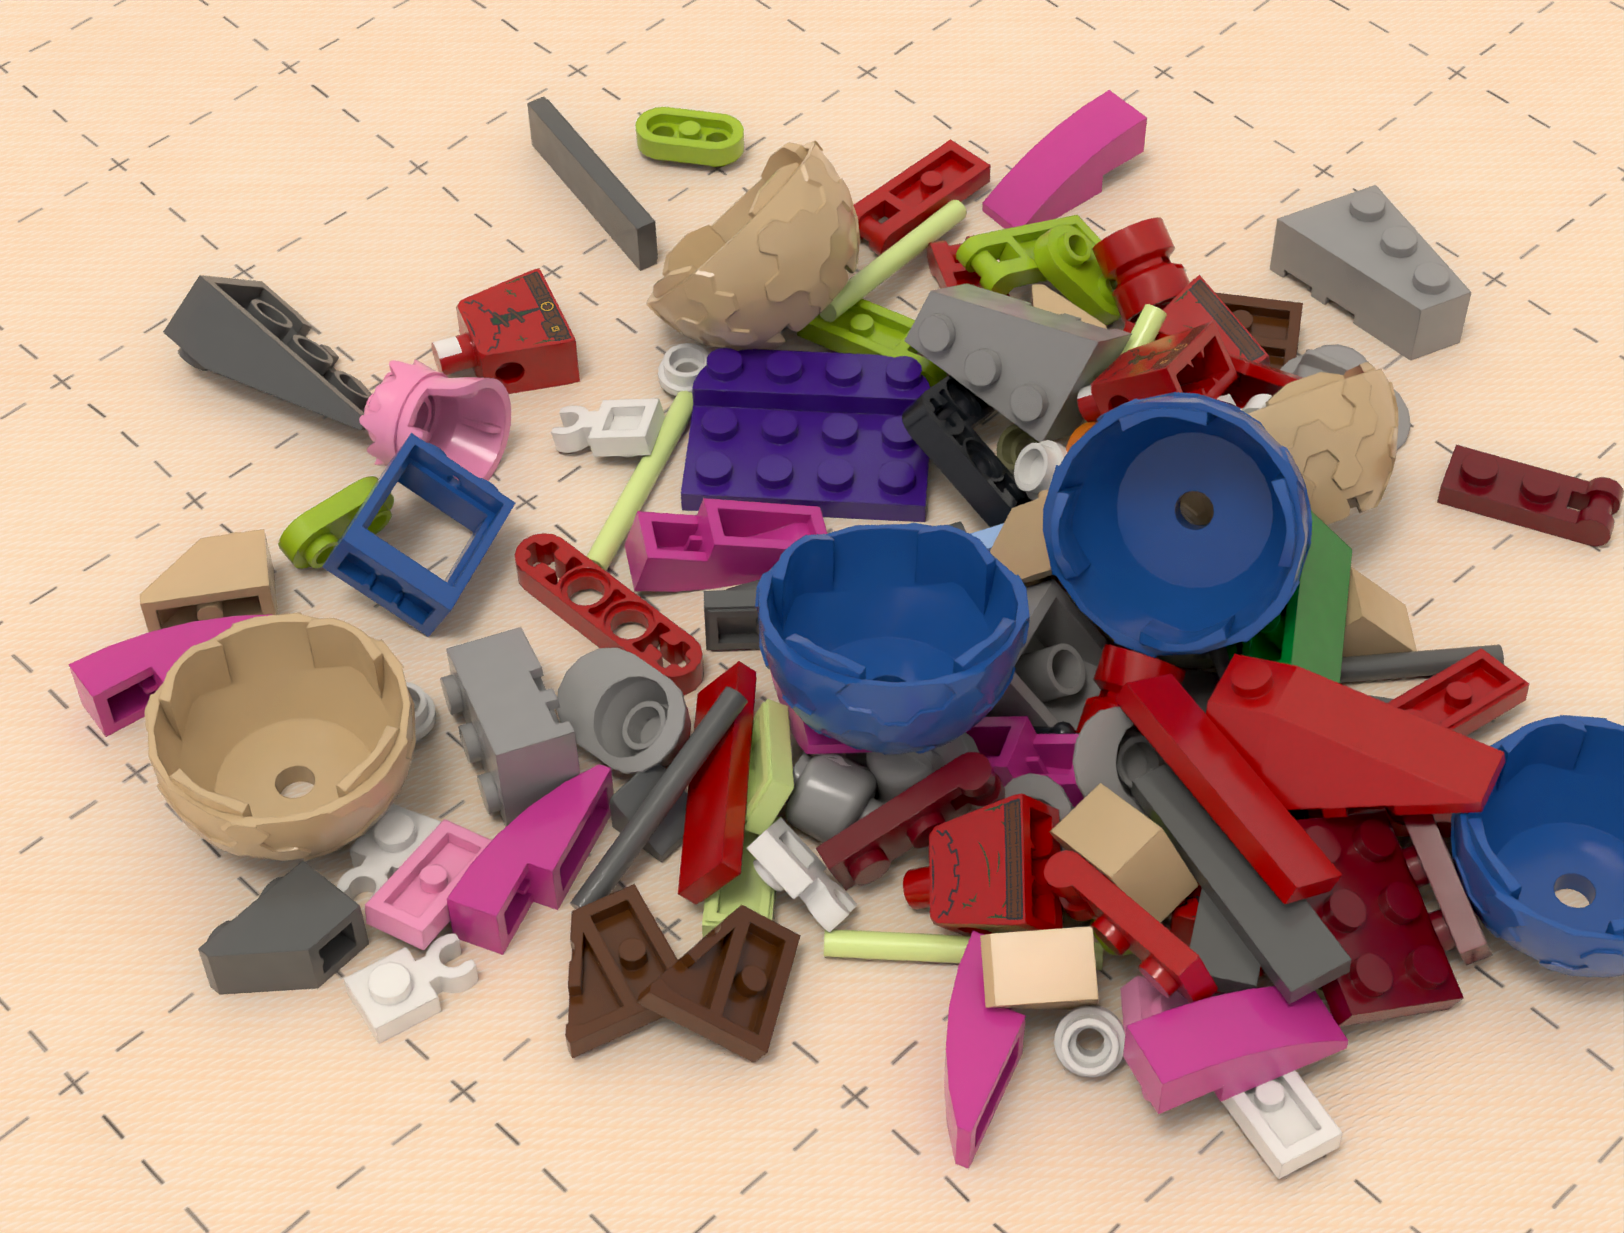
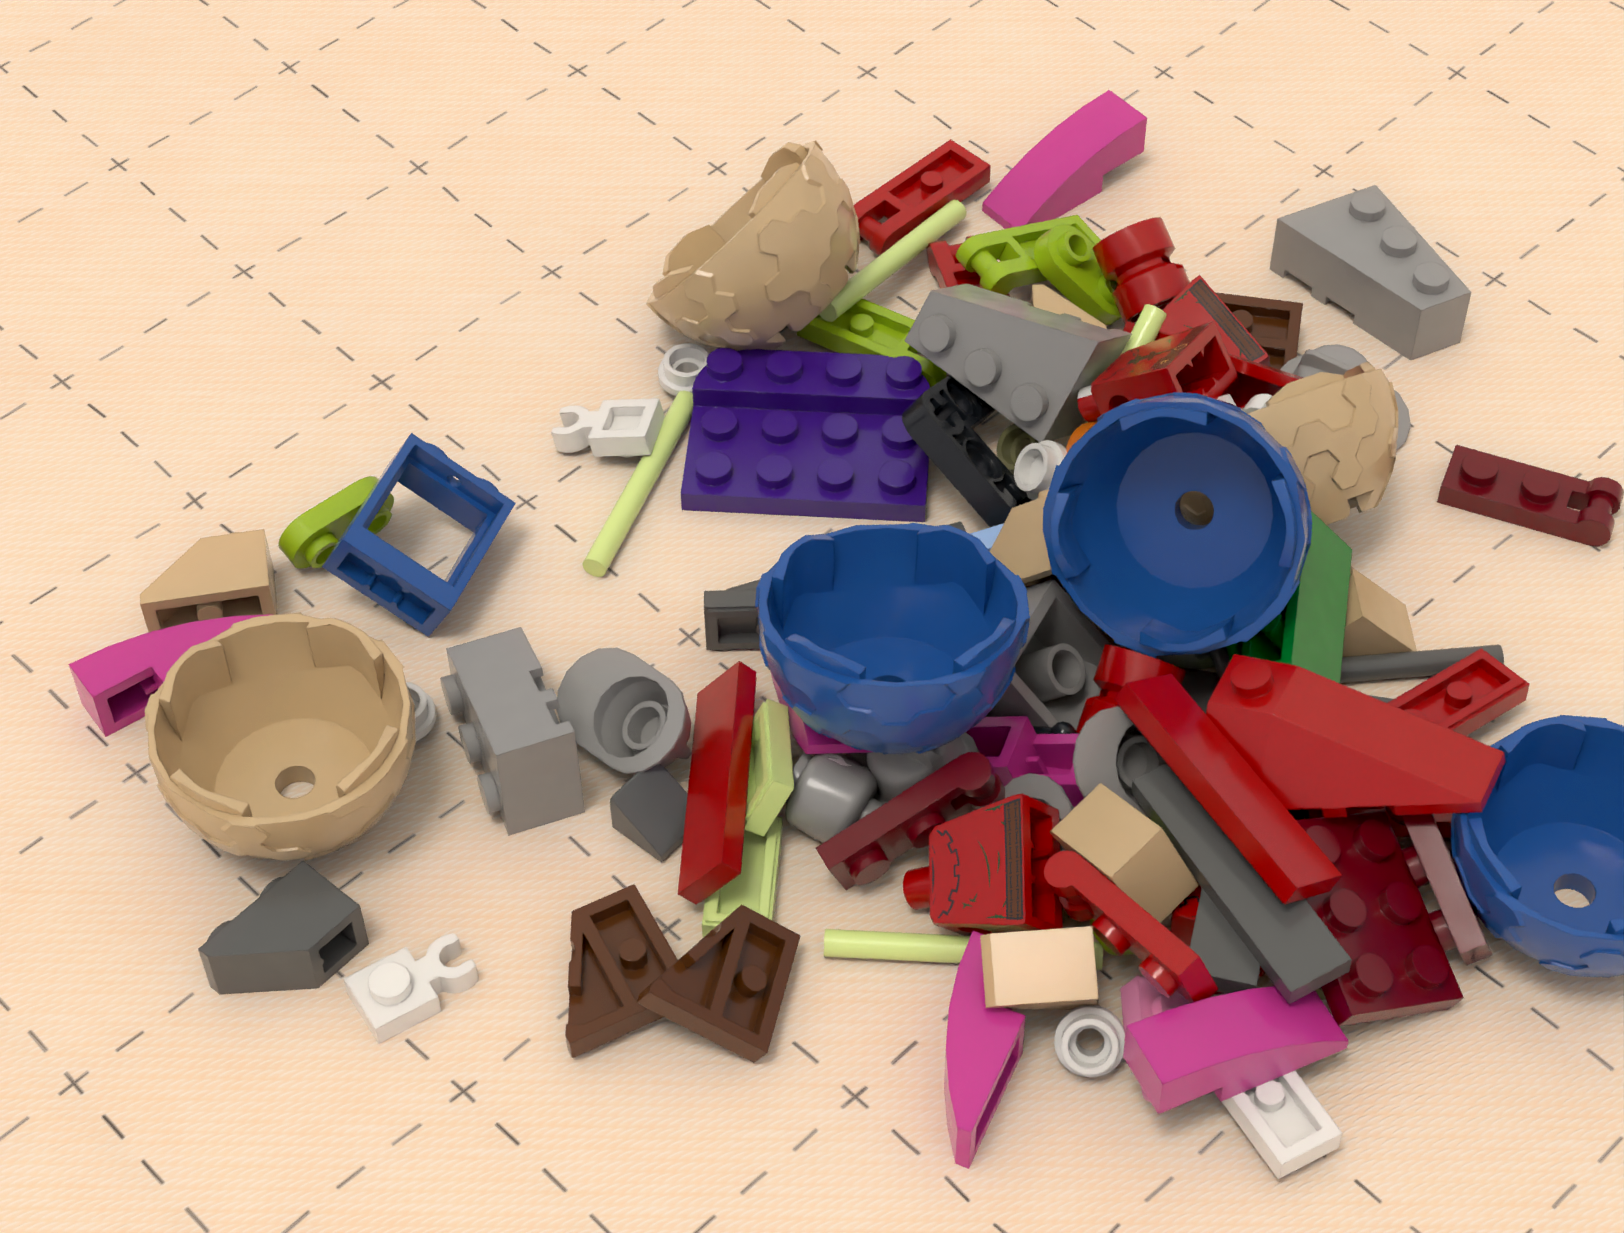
(262, 342): dark grey wedge -> none
(385, 849): white plate -> none
(414, 898): bright pink plate -> none
(459, 415): bright pink hat -> none
(512, 336): red torso -> none
(531, 861): dark pink slope -> none
(593, 183): dark grey tile -> none
(613, 609): red beam -> none
(661, 798): dark grey bar -> none
(690, 136): lime plate -> none
(717, 547): dark pink slope -> none
(792, 866): white plate -> none

